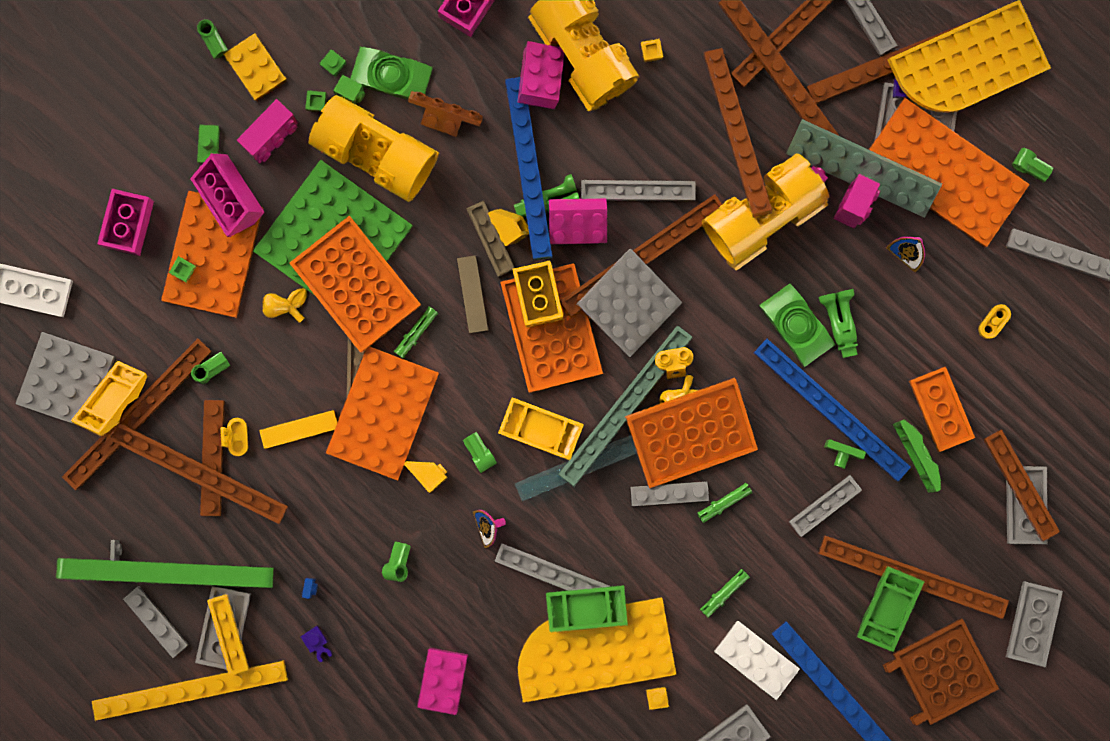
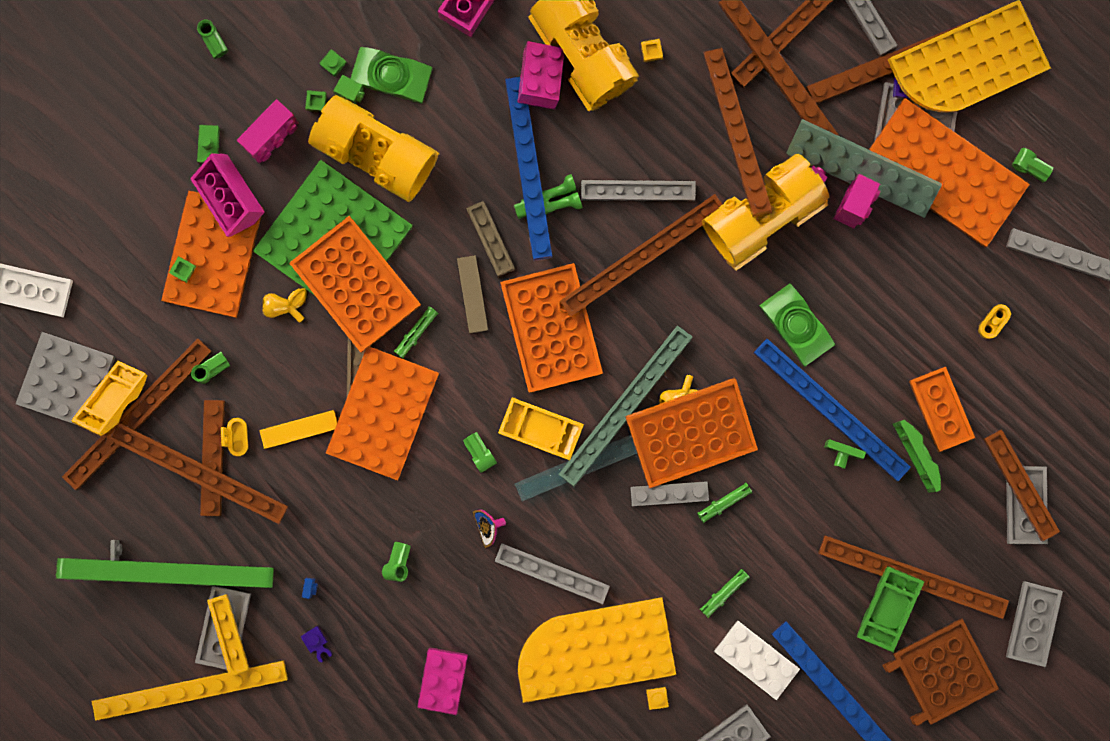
(125, 222): dark pink brick -> none
(156, 621): light grey plate -> none
(255, 67): yellow plate -> none
(427, 474): yellow slope -> none
(442, 115): dark orange bracket -> none
(509, 226): yellow slope -> none
(538, 294): yellow brick -> none
(578, 221): dark pink brick -> none
(586, 608): bright green slope -> none
(629, 303): light grey plate -> none
(674, 361): yellow bracket -> none
(825, 505): light grey plate -> none
(844, 331): bright green piece -> none
(909, 251): shield -> none

